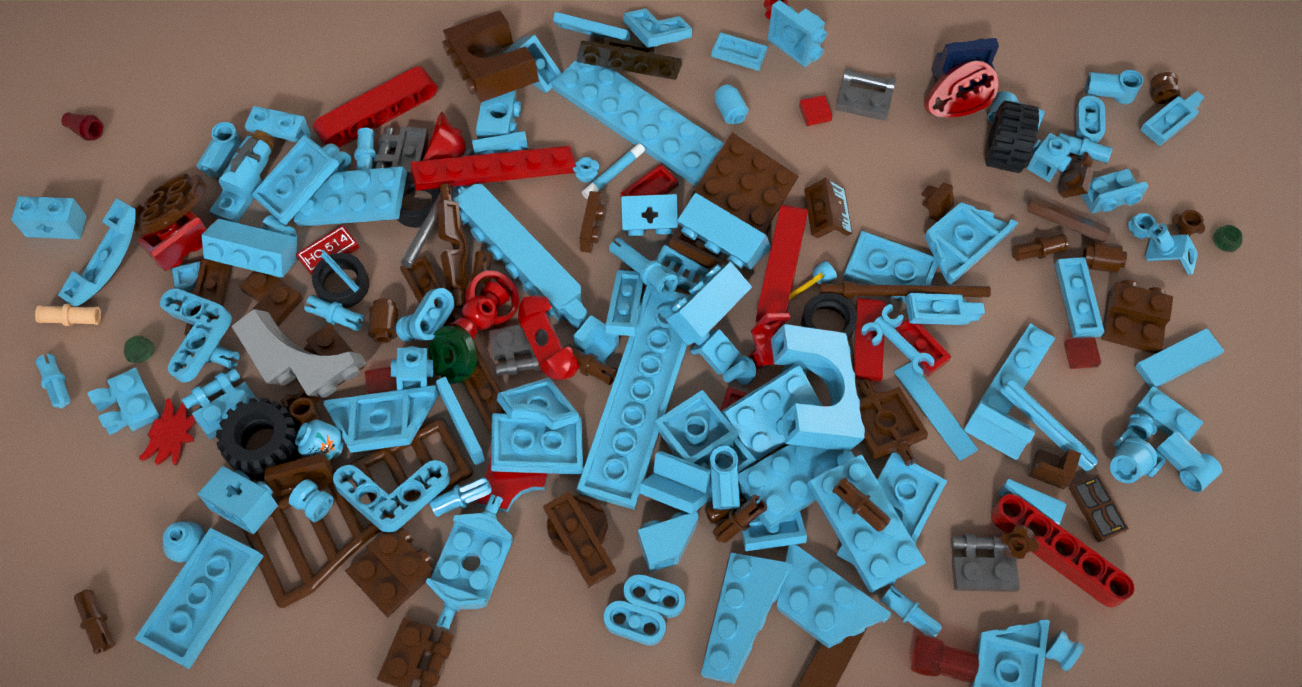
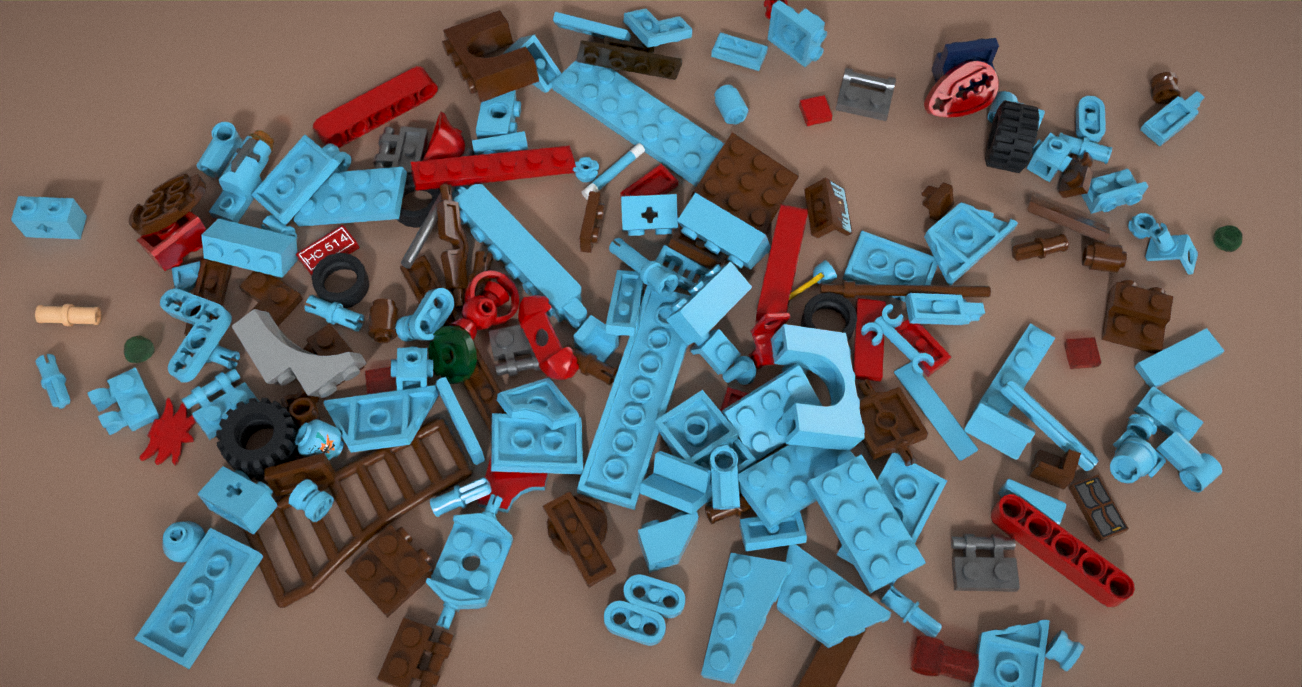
(84, 125): dark red cone -> none
(93, 621): reddish brown axle -> none
(107, 257): medium azure slope -> none
(277, 124): medium azure bracket -> none
(339, 271): medium azure piece -> none
(365, 149): medium azure pin -> none
(387, 503): medium azure beam -> none
(739, 519): reddish brown axle -> none
(862, 505): reddish brown axle -> none
(1024, 535): reddish brown plate -> none
(1079, 298): medium azure plate -> none
(1120, 87): medium azure piece -> none
(1190, 217): reddish brown plate -> none

